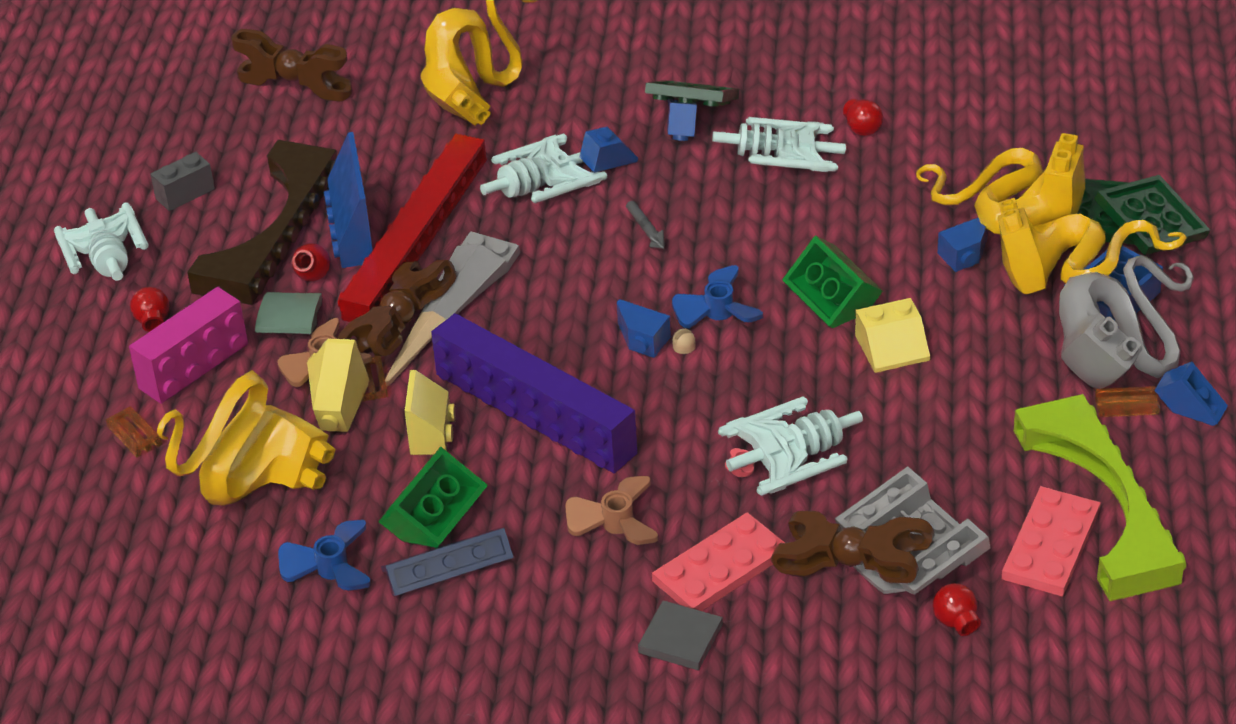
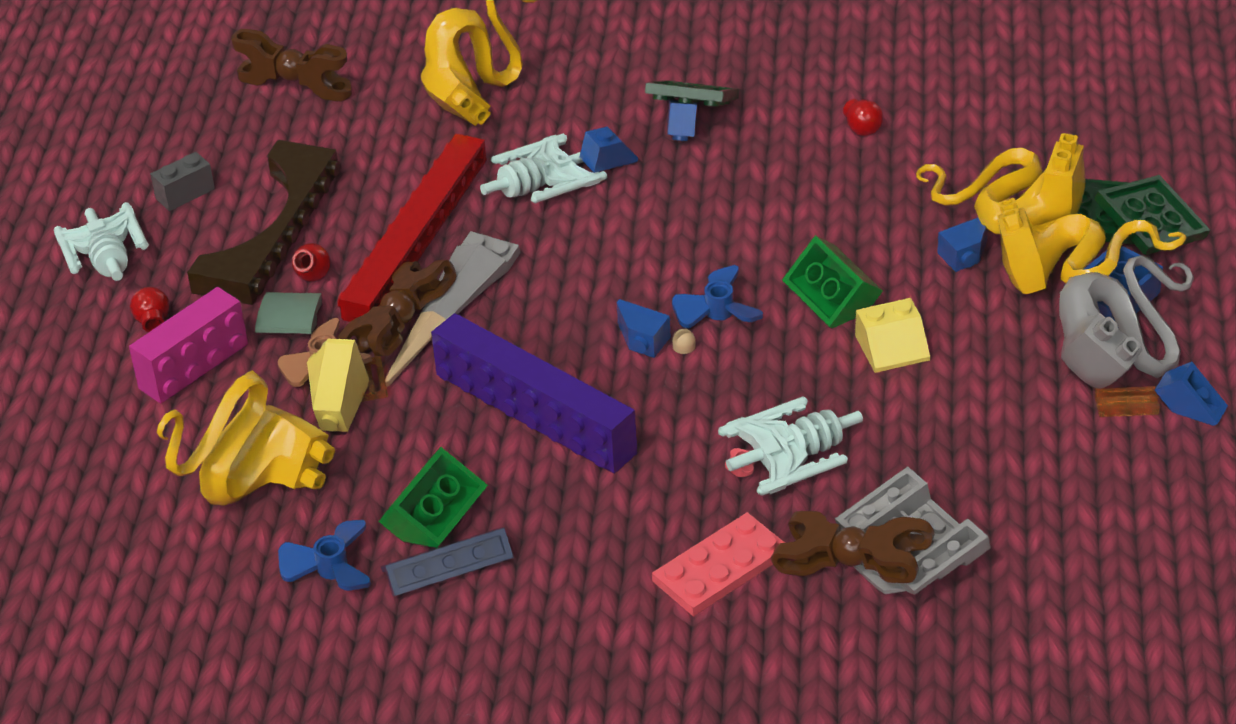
(142, 444): clear orange tile -> none
(348, 207): blue slope -> none
(427, 415): light yellow slope -> none
(613, 512): nougat piece -> none
(656, 237): dark grey piece -> none
(680, 635): dark grey tile -> none
(792, 143): light aqua bar -> none
(957, 608): red piece -> none
(1051, 541): coral plate -> none
(1145, 552): lime arch -> none

